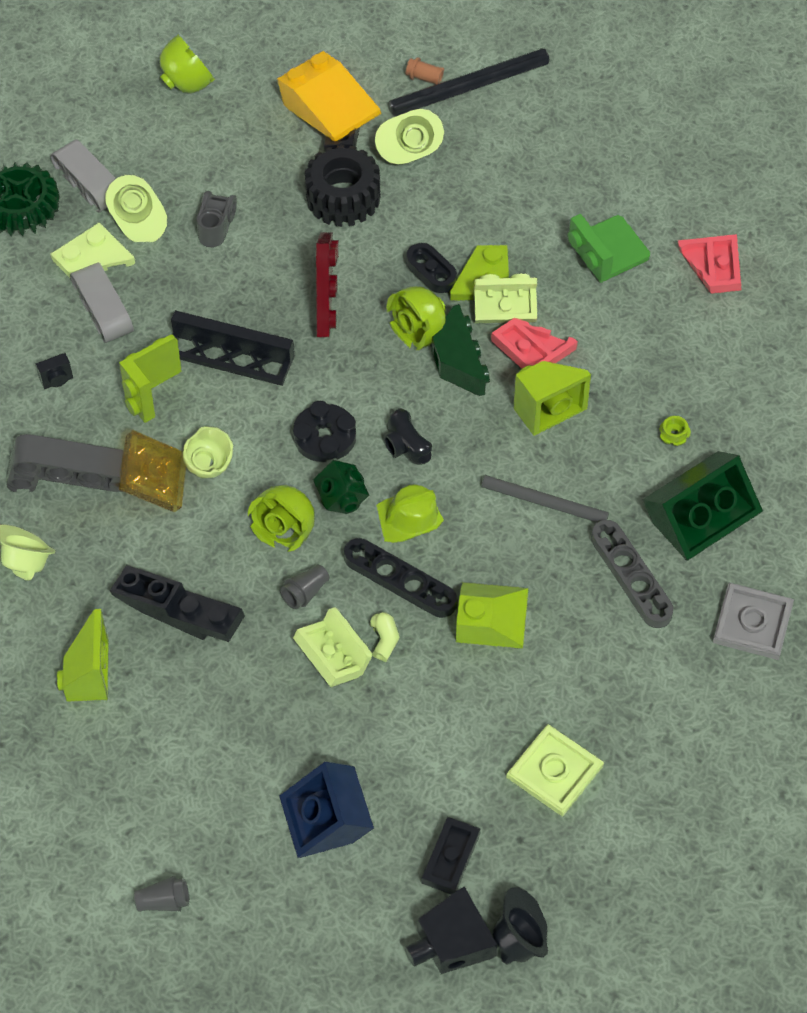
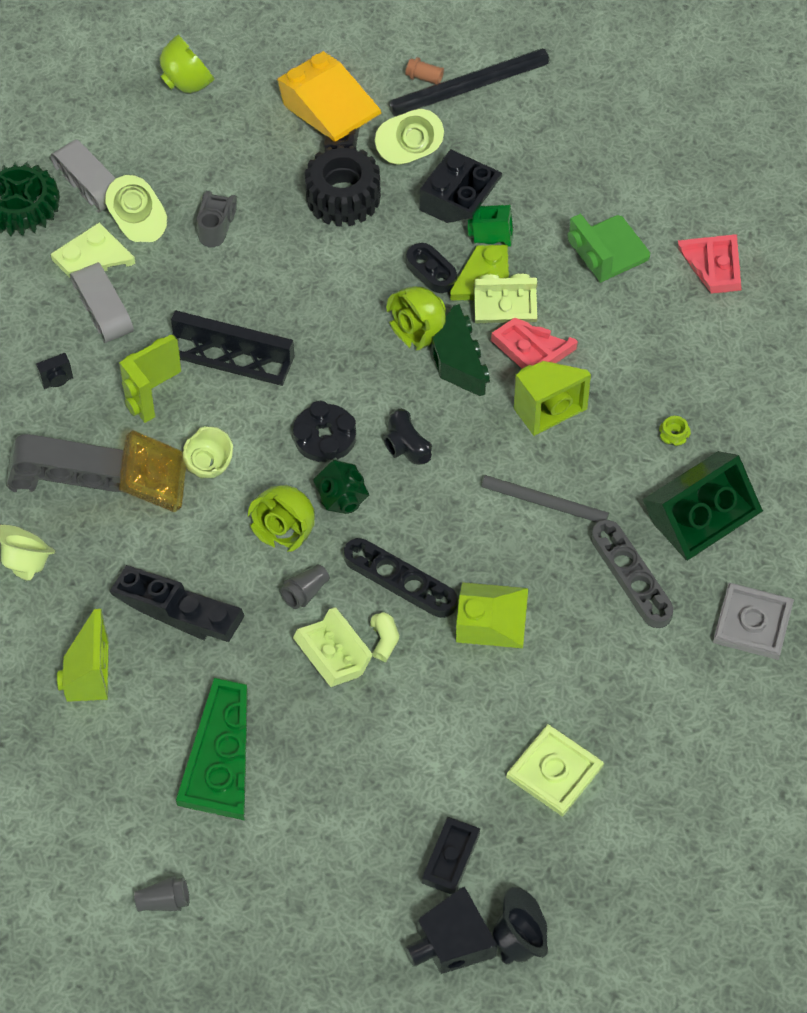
(217, 762): none -> green wing
(326, 809): dark blue slope -> none
(327, 284): dark red plate -> none
(409, 514): lime piece -> none
(457, 187): none -> black slope
(492, 225): none -> green brick

